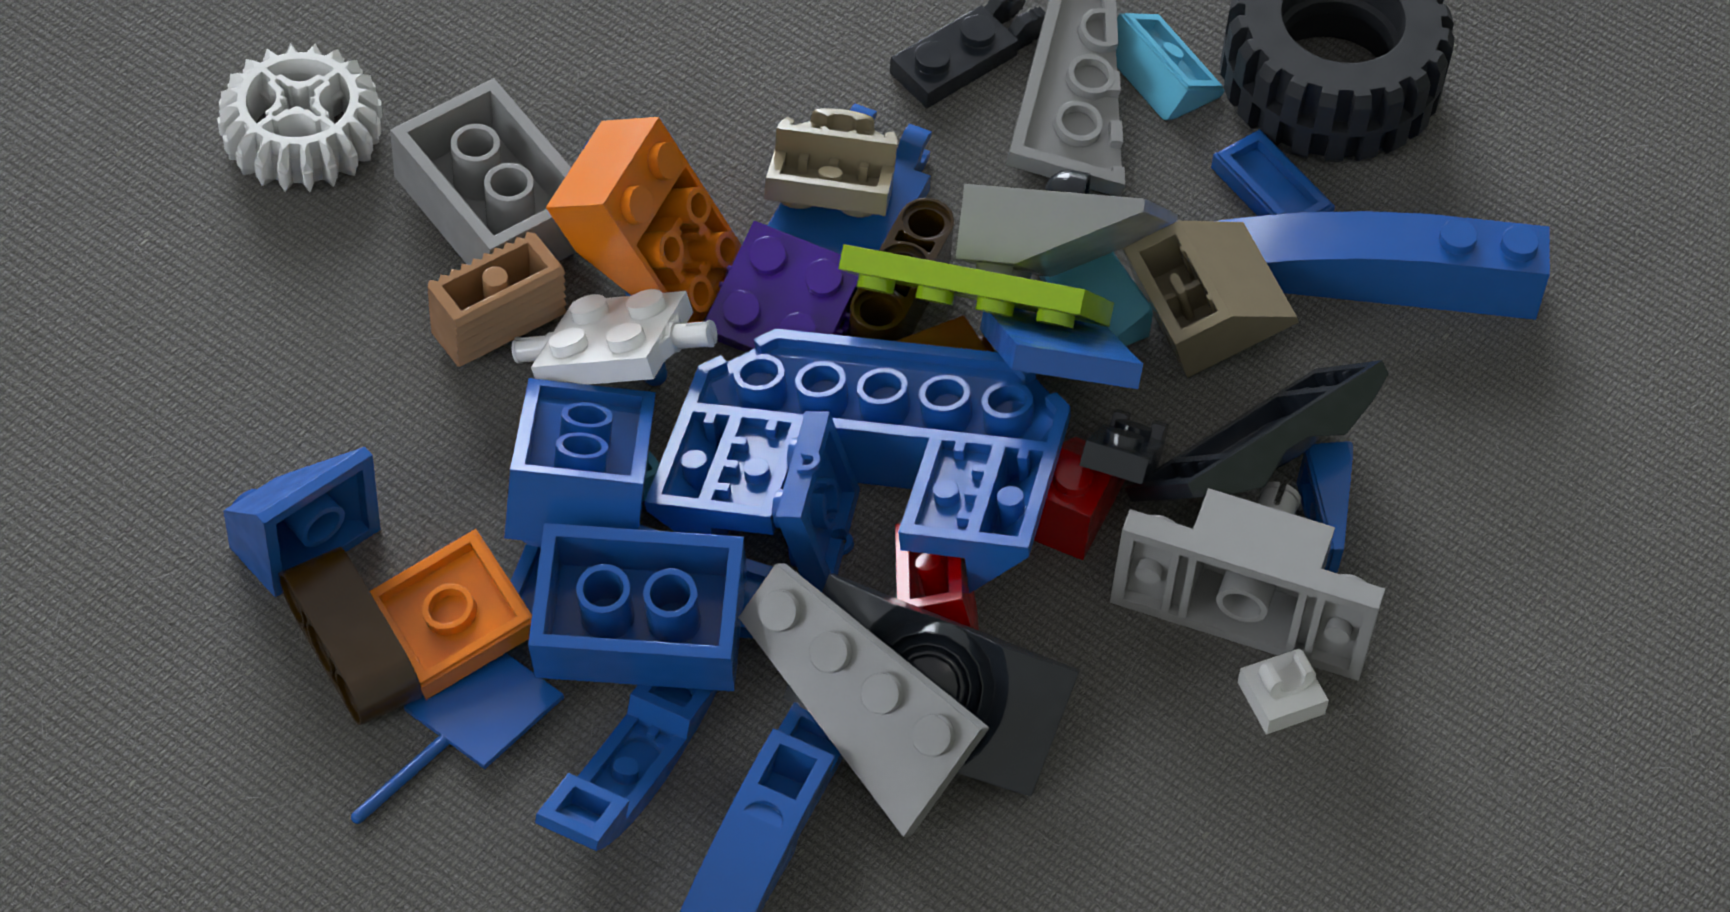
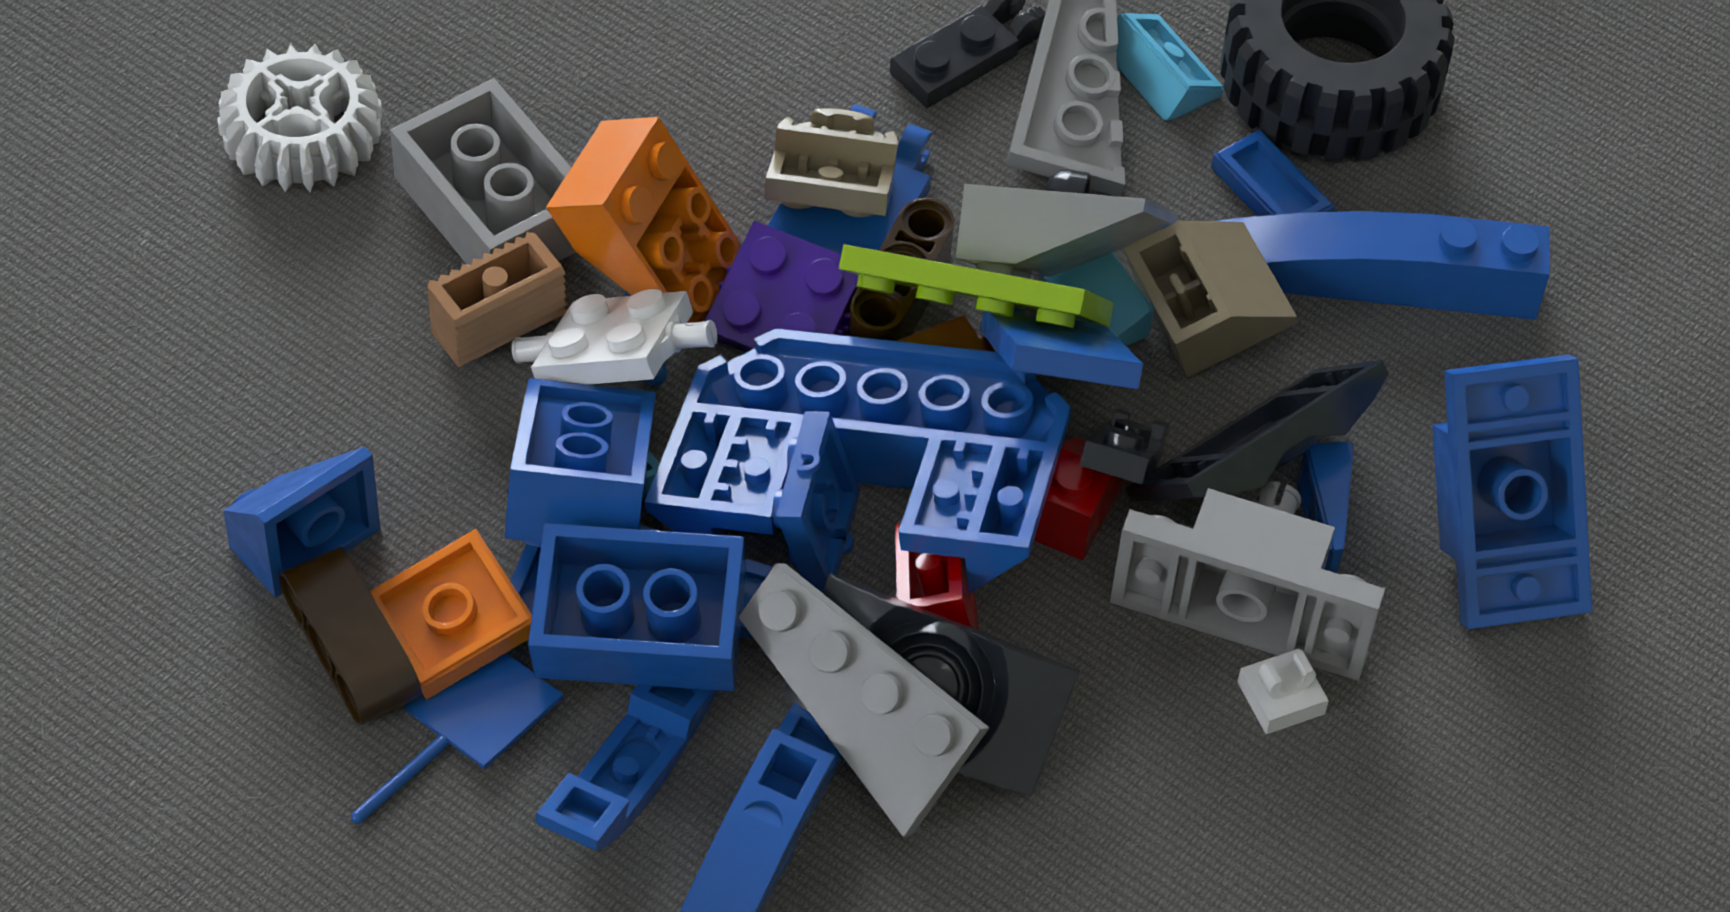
(1514, 491): none -> blue brick

